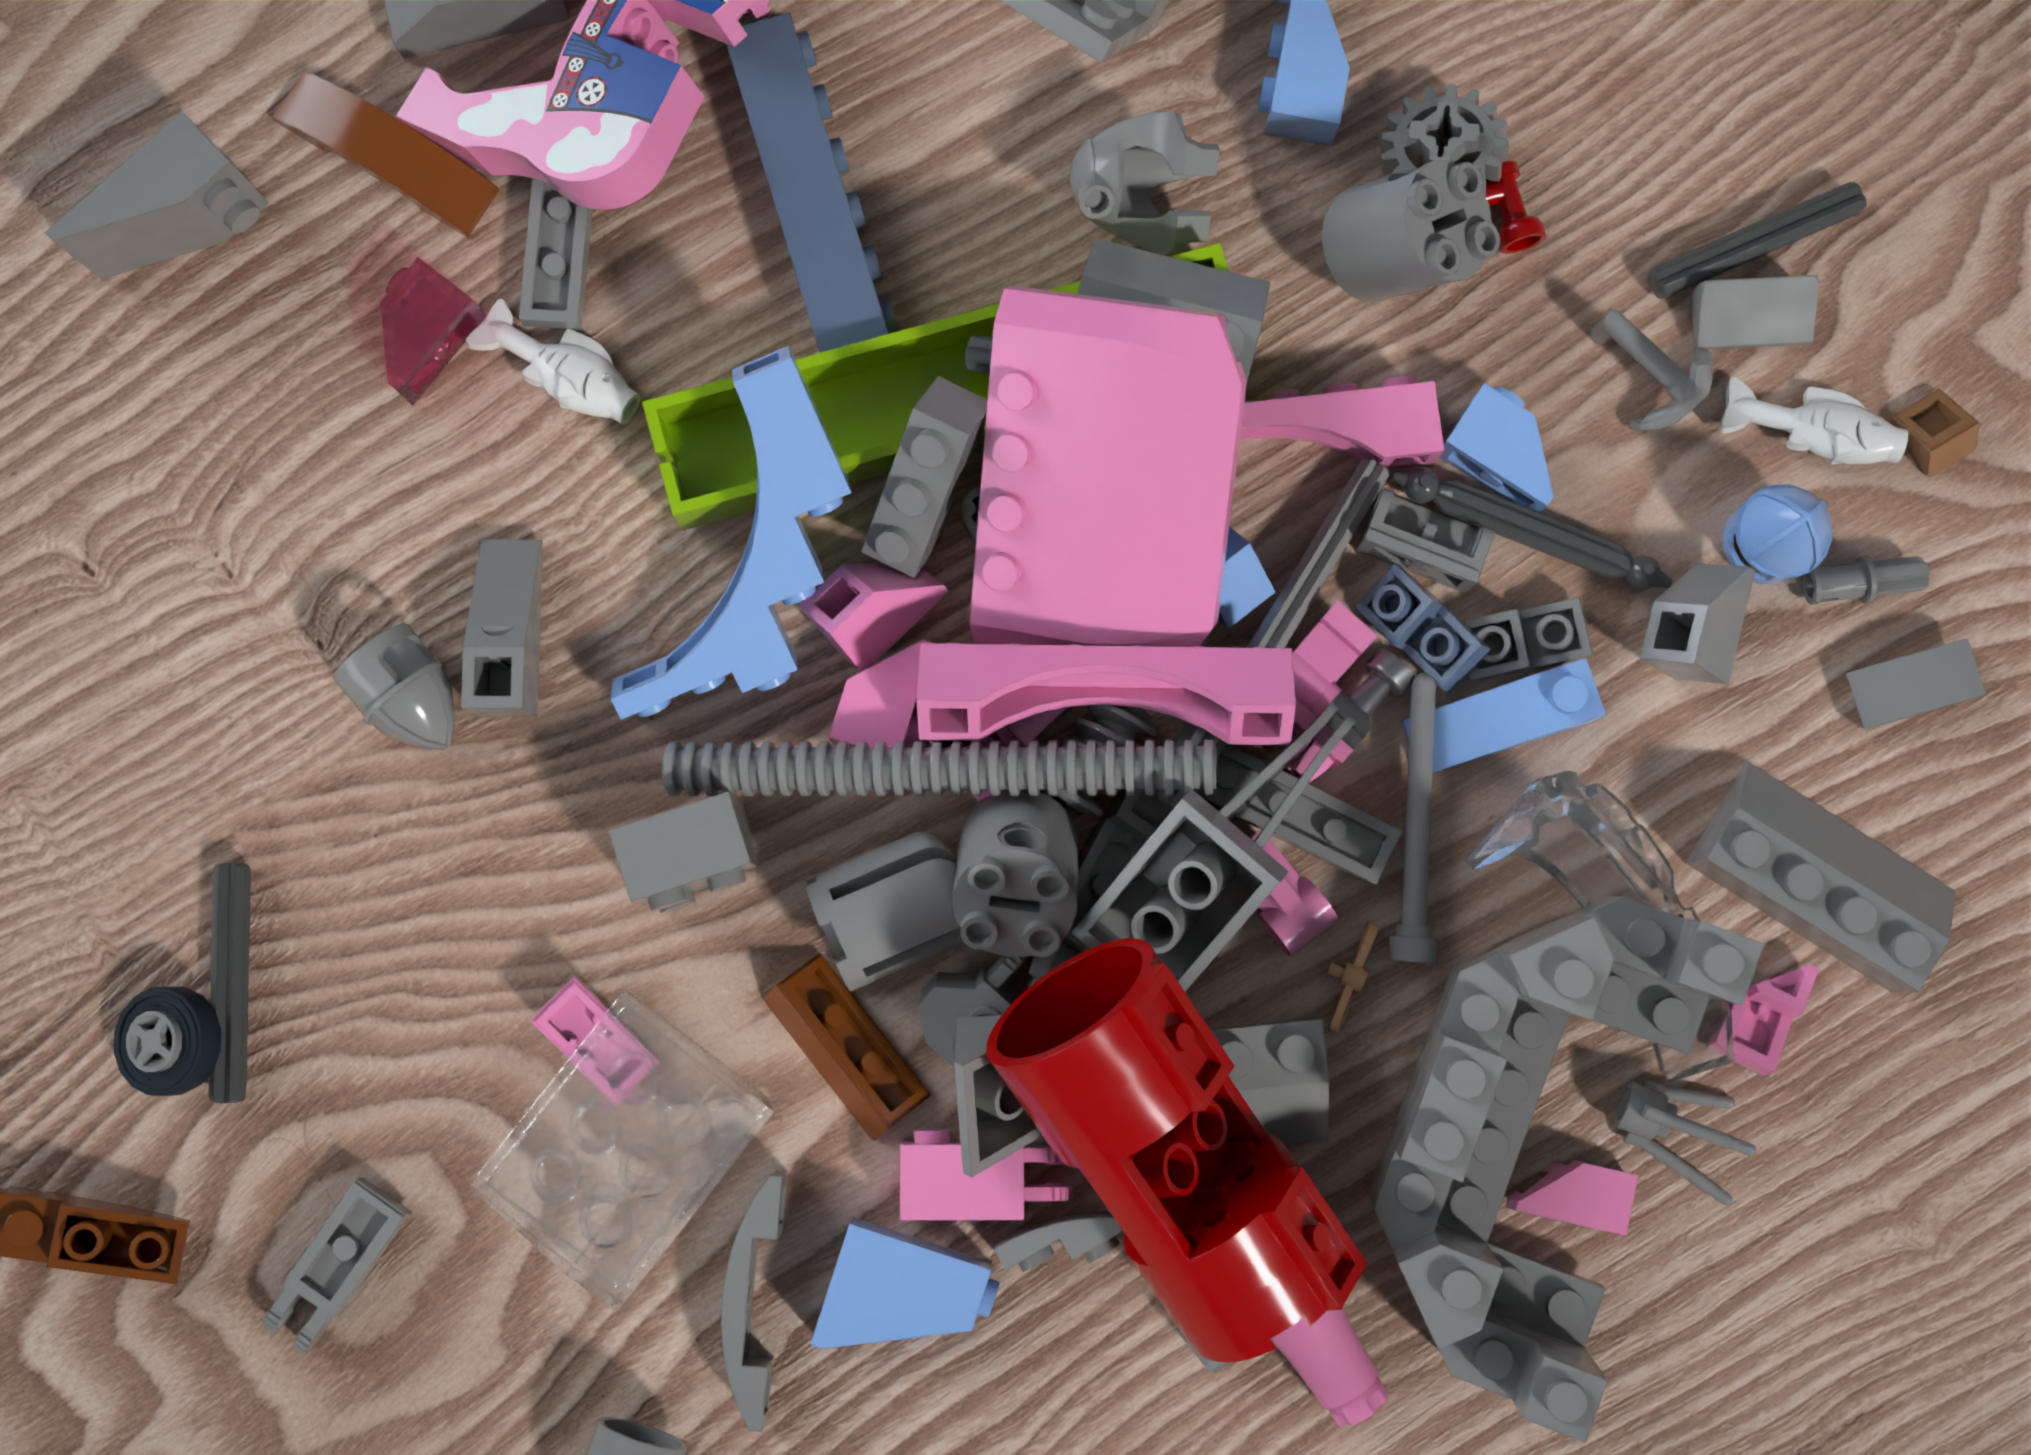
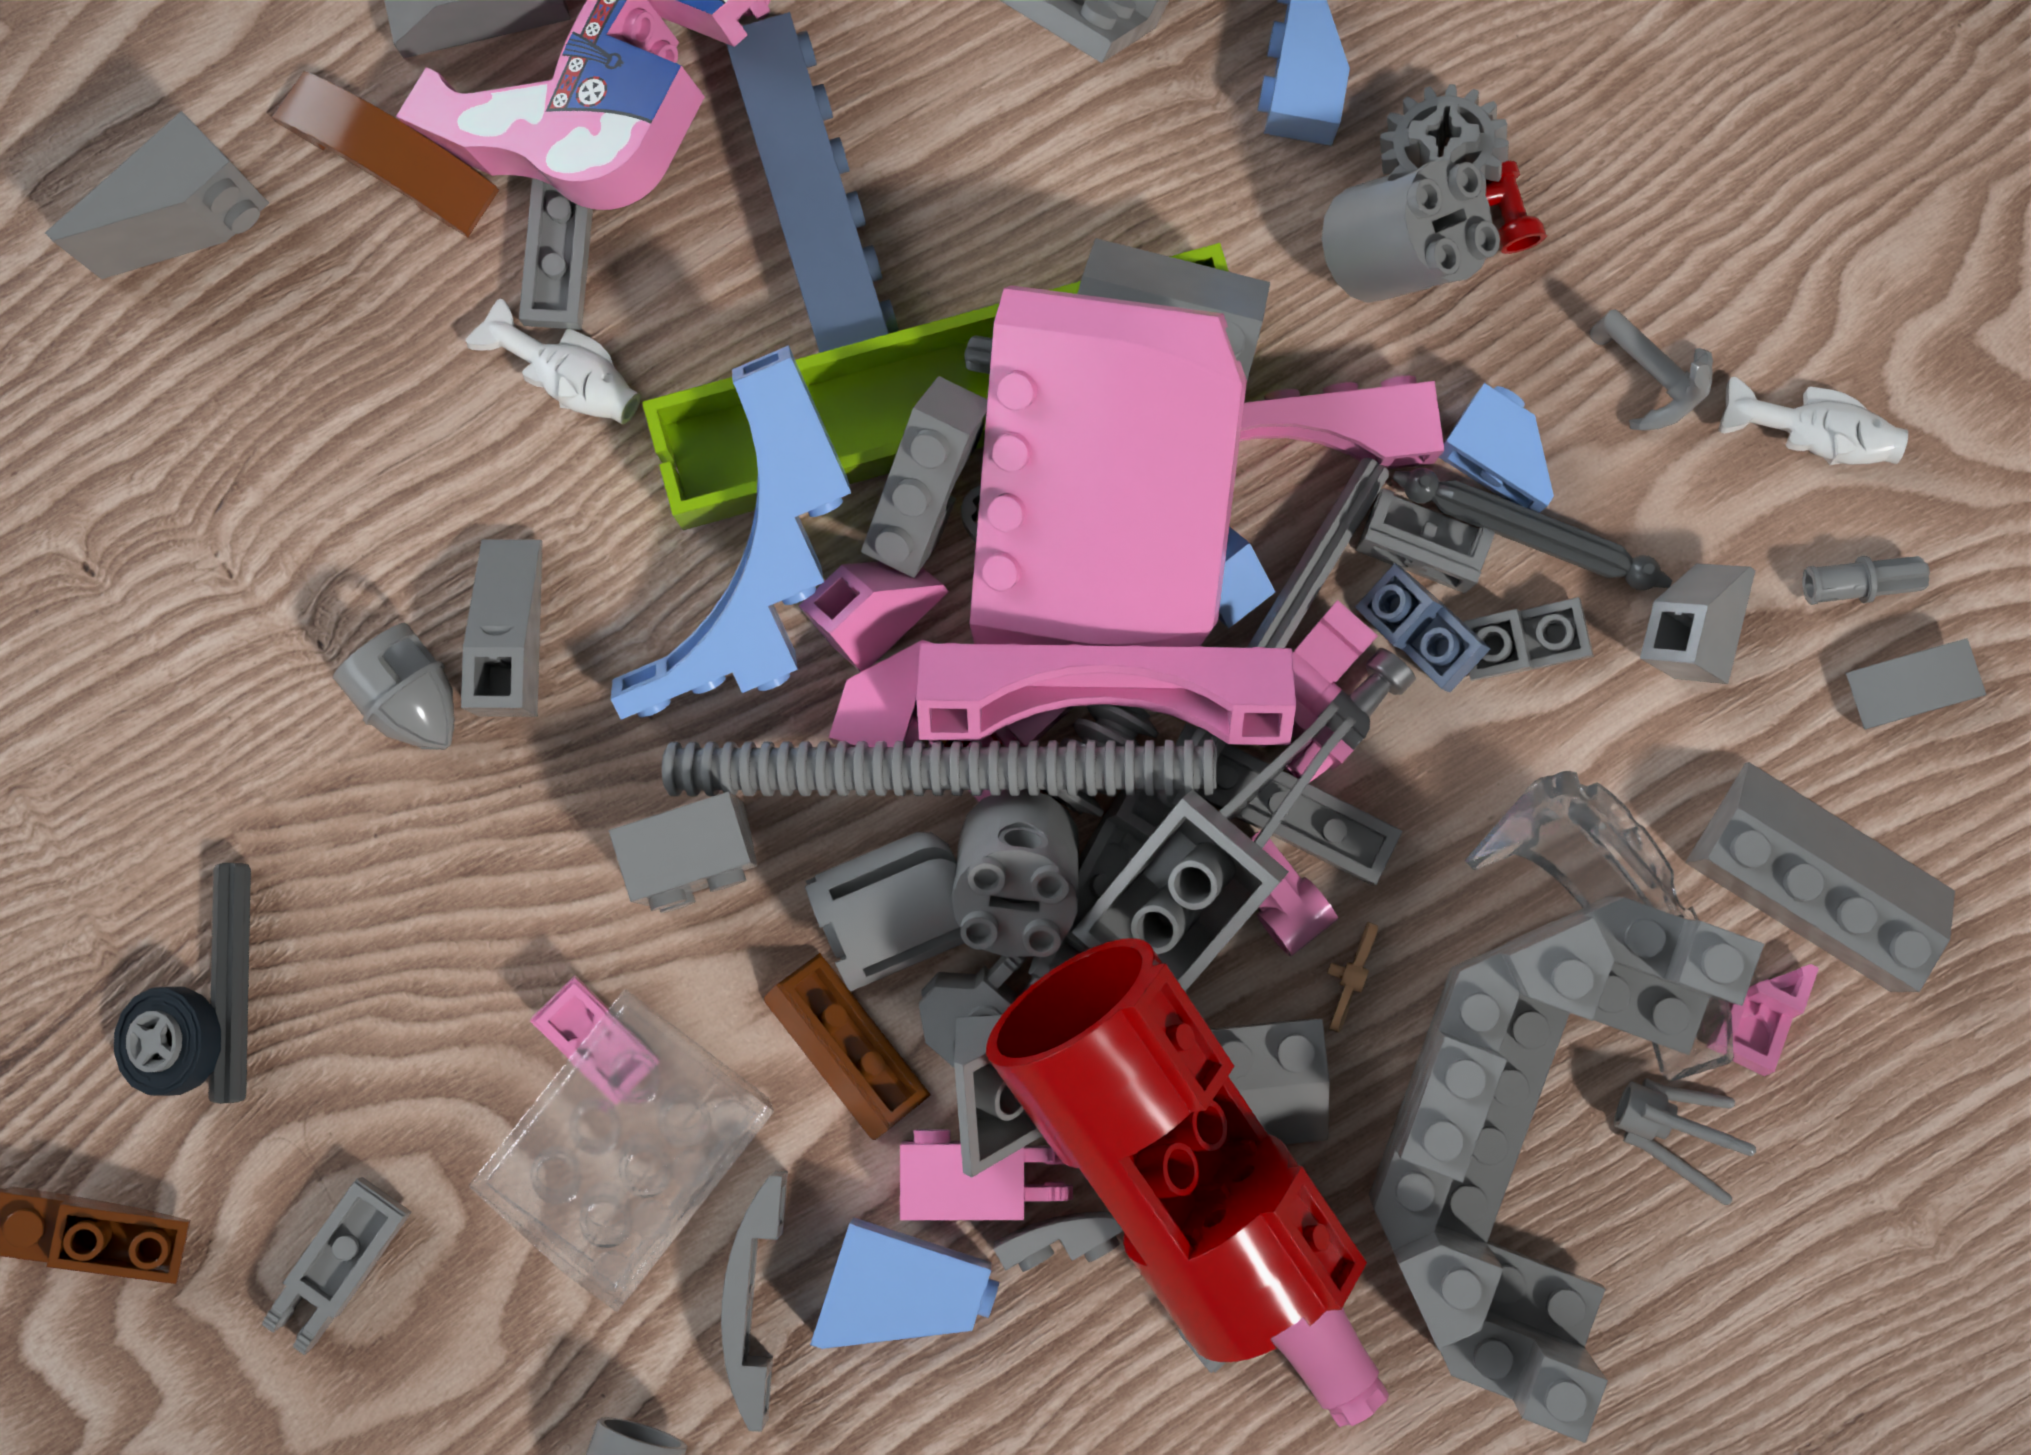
(423, 327): clear pink slope -> none
(1123, 164): light grey piece -> none
(1413, 938): light grey piece -> none
(1514, 714): light blue slope -> none
(1581, 1196): bright pink slope -> none
(1754, 312): light grey slope -> none
(1756, 240): dark grey axle -> none
(1779, 533): light blue helmet -> none
(1937, 431): medium nougat slope -> none

